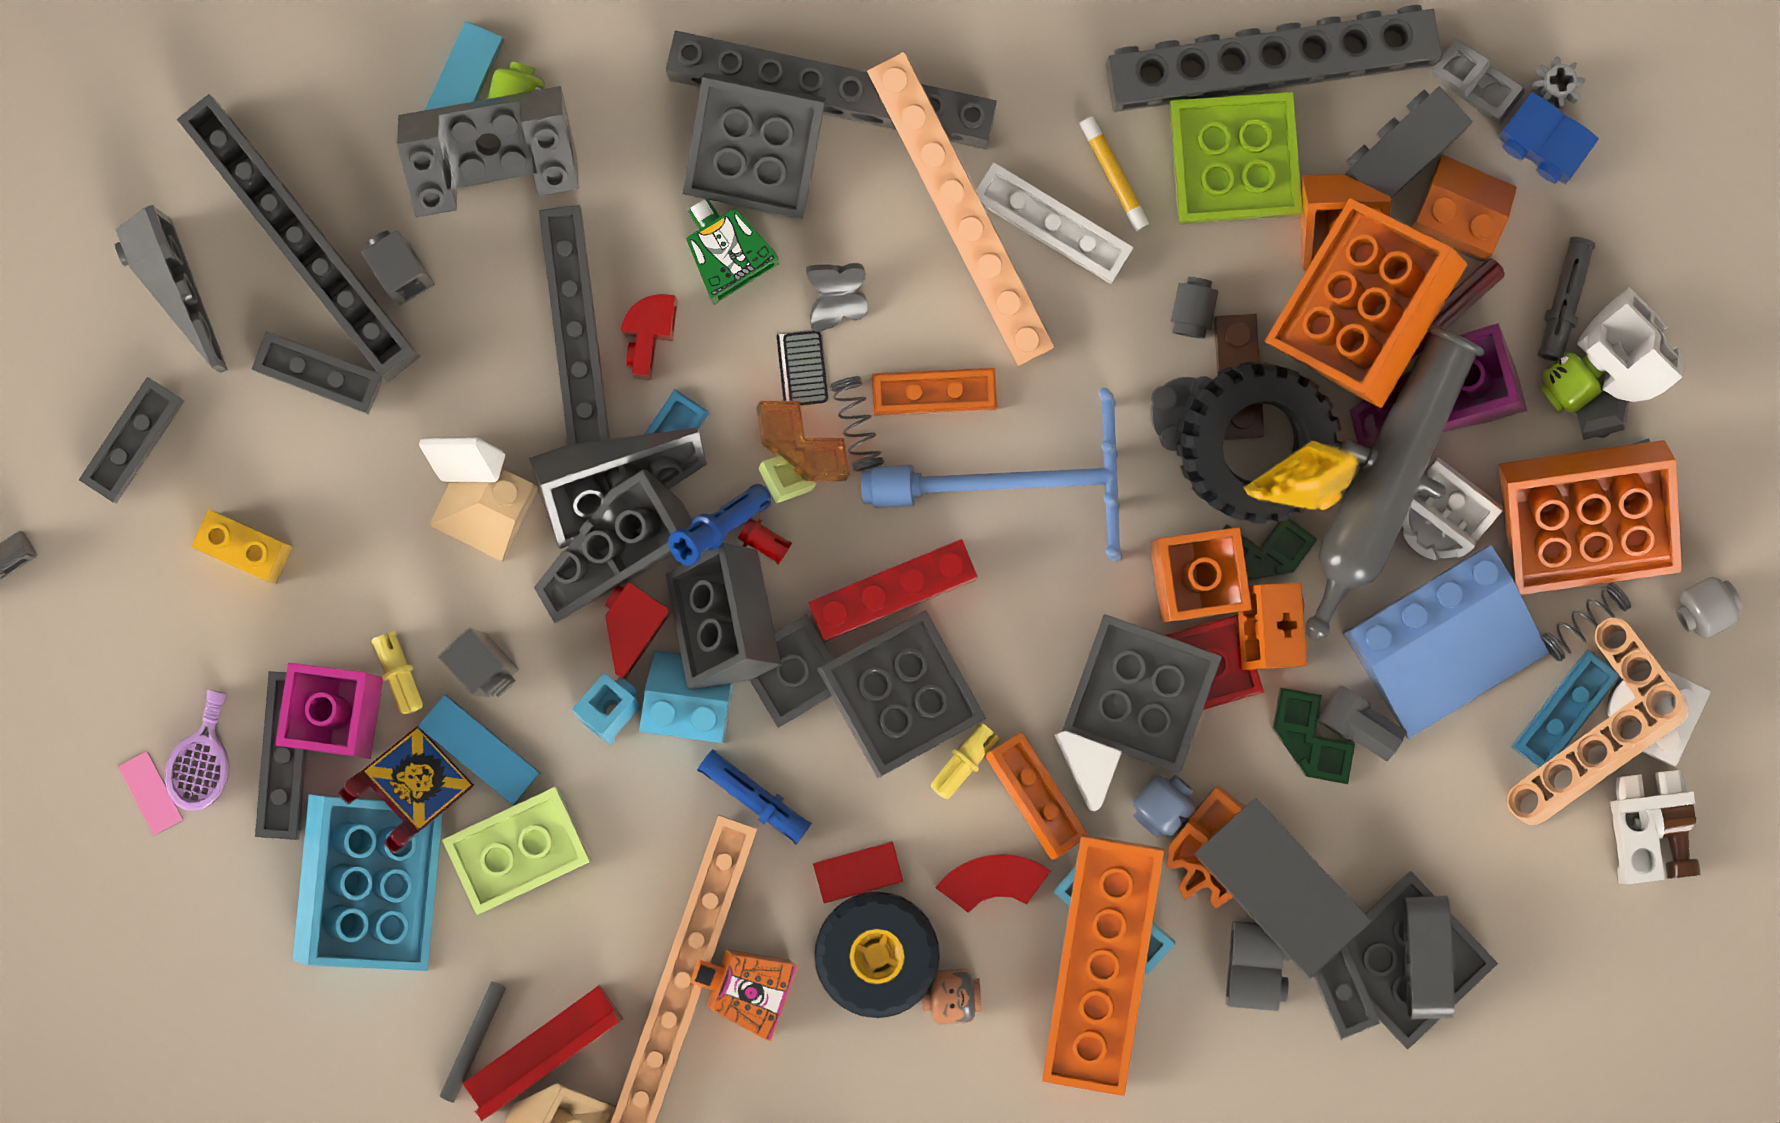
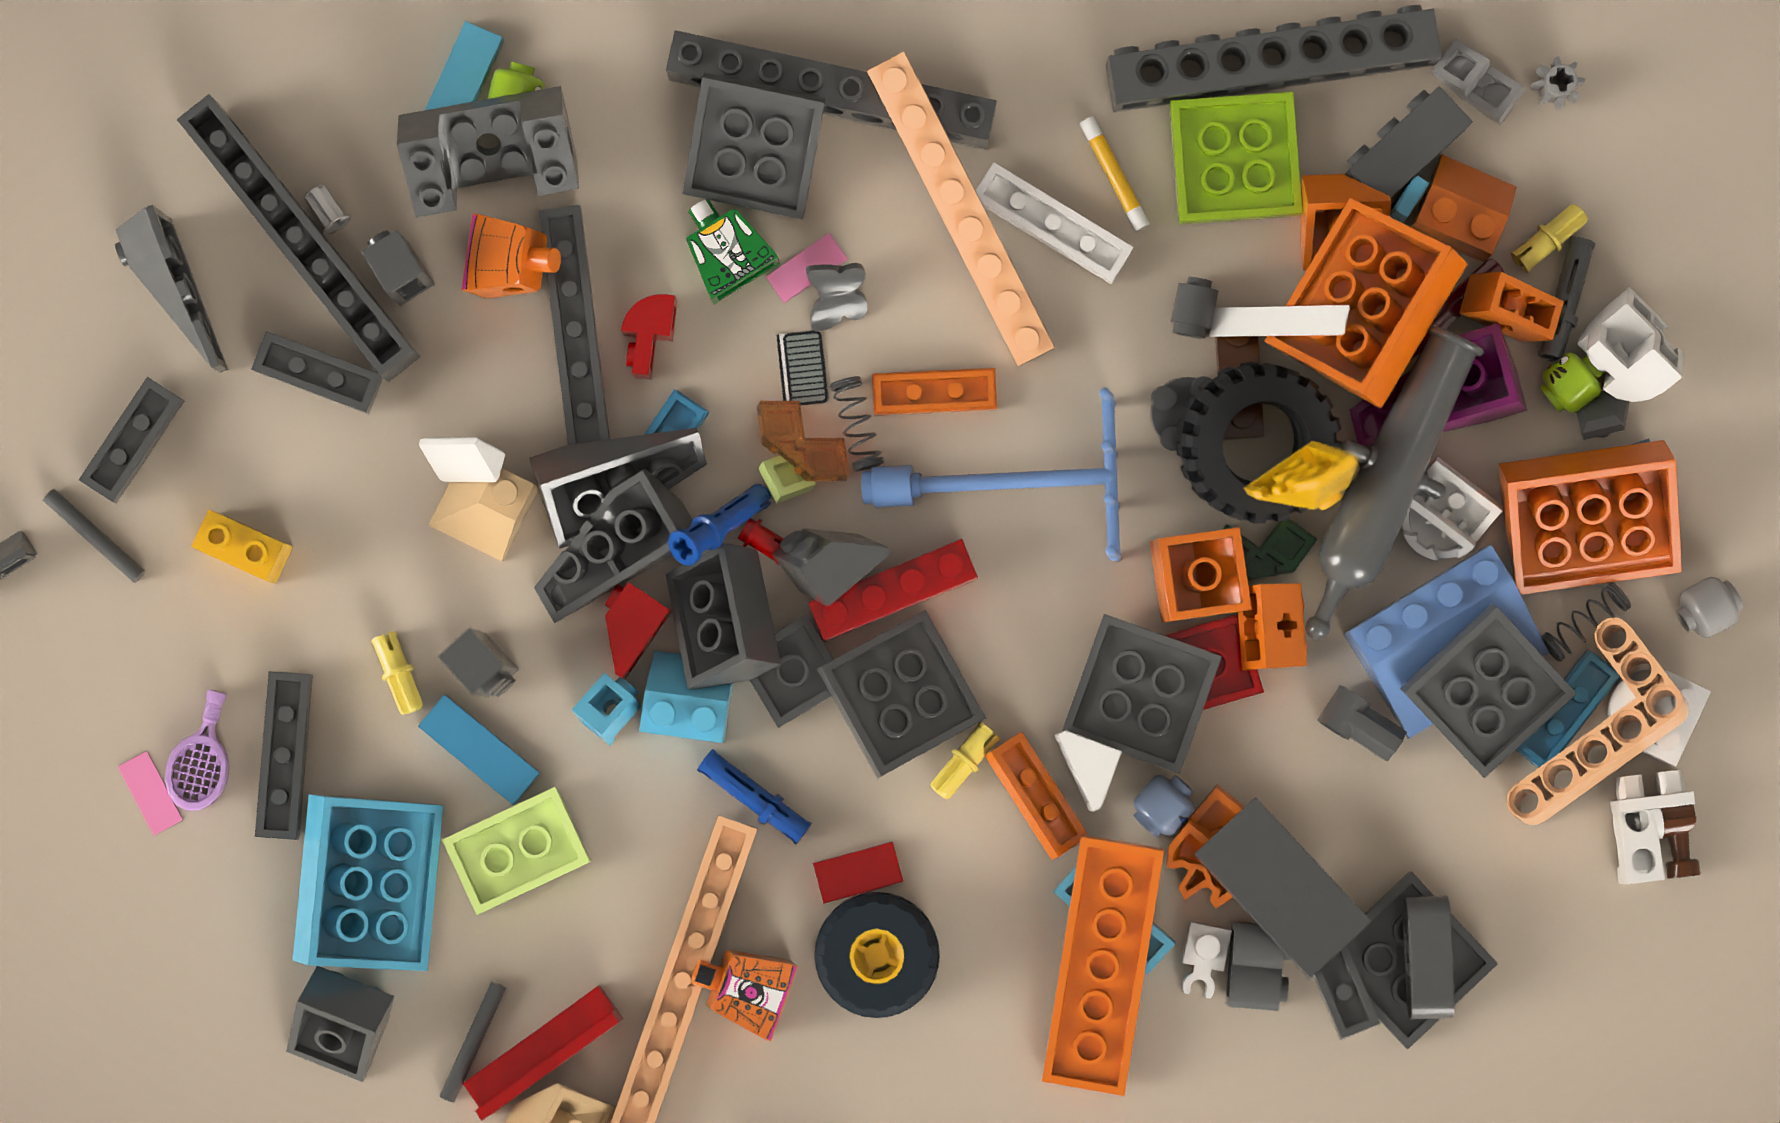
(94, 535): none -> dark grey bar
(326, 209): none -> white piece
(329, 710): dark pink slope -> none
(339, 1023): none -> dark grey slope
(413, 782): flag -> none
(506, 258): none -> orange torso
(792, 277): none -> bright pink sticker
(828, 561): none -> dark grey slope
(953, 997): nougat head -> none
(993, 877): red tile -> none
(1205, 950): none -> white plate
(1280, 321): none -> white sticker
(1296, 727): dark green tile -> none
(1408, 199): none -> medium azure tile
(1488, 690): none -> dark grey plate
(1516, 306): none -> orange brick
(1547, 139): blue brick -> none
(1549, 237): none -> light yellow axle

